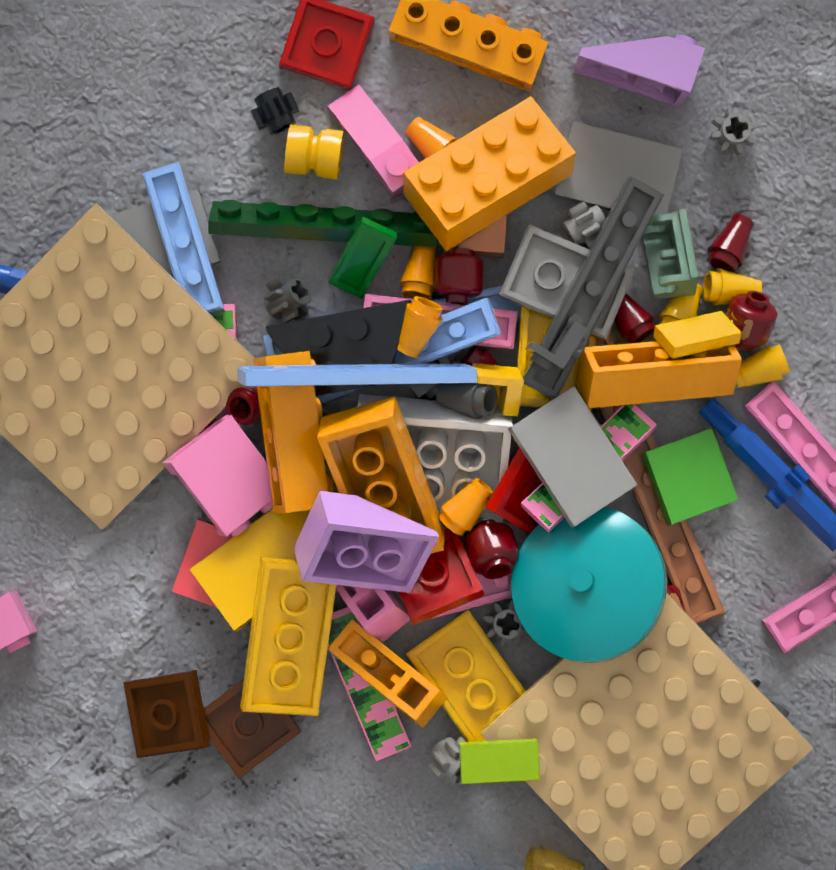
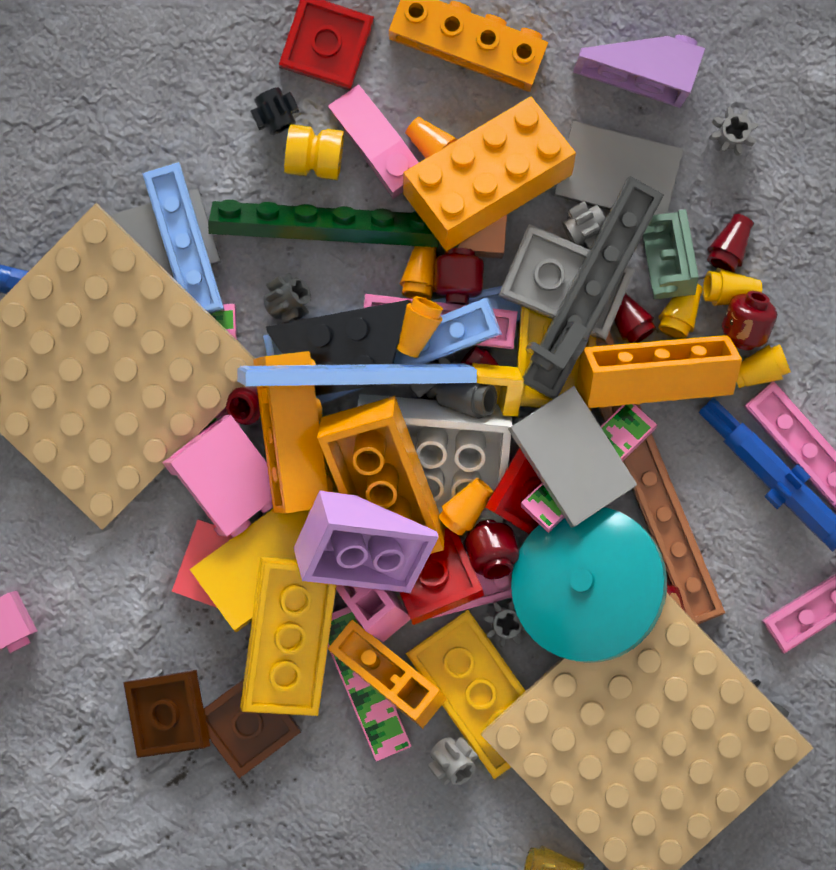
(362, 257): green tile -> none
(499, 761): lime tile -> none
(689, 476): bright green tile -> none
(697, 334): yellow tile -> none

